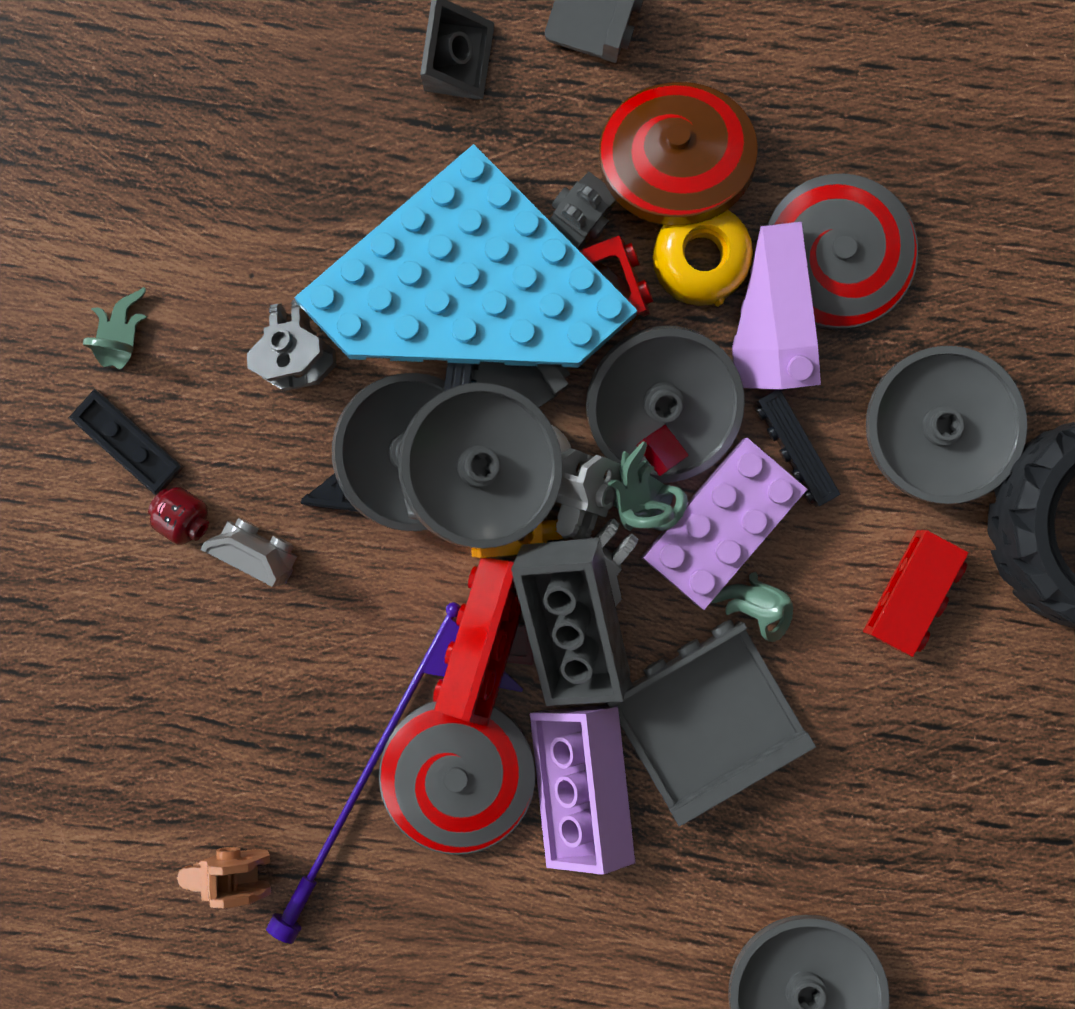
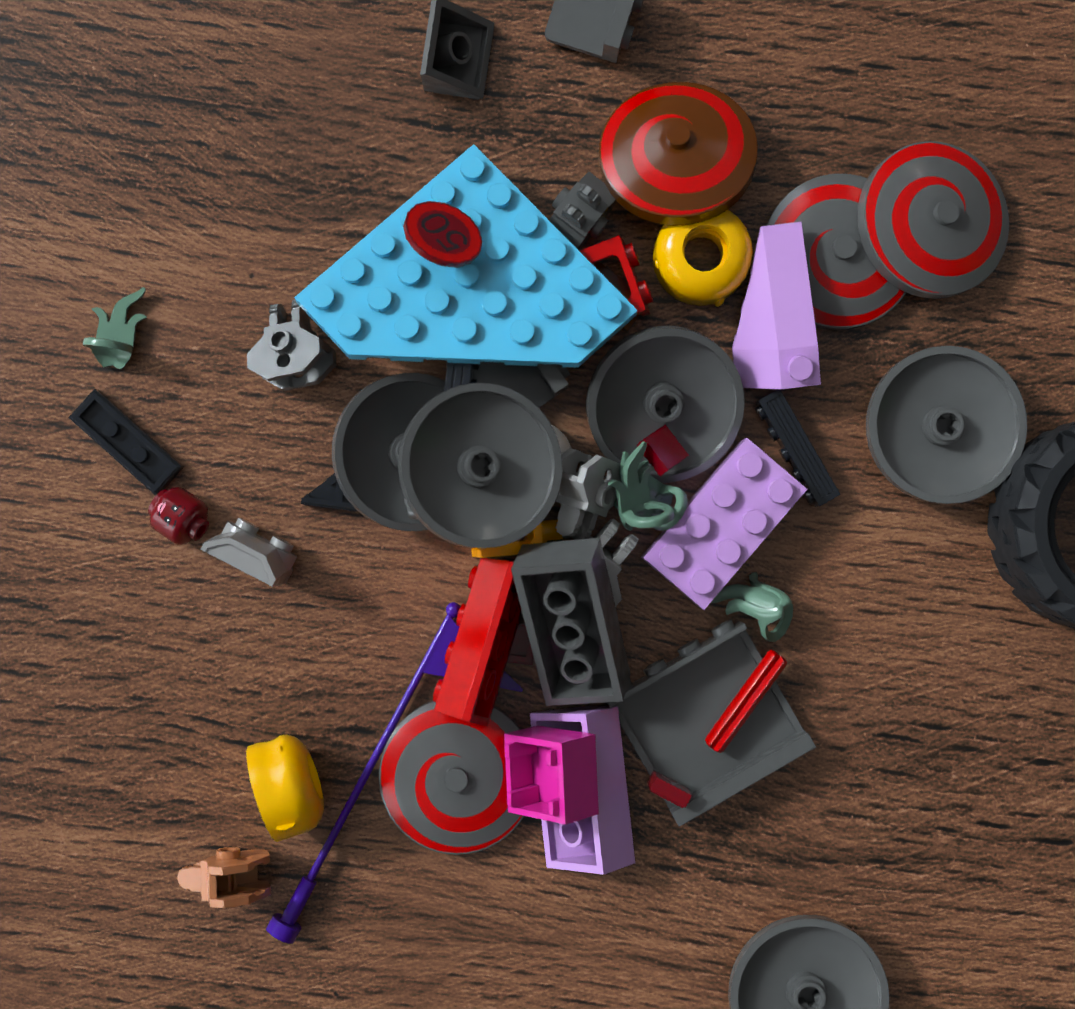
(285, 786): none -> yellow piece
(442, 234): none -> piece
(551, 774): none -> dark pink container
(669, 789): none -> dark red tile
(745, 701): none -> red axle
(916, 593): red brick -> none
(933, 220): none -> dark grey dish

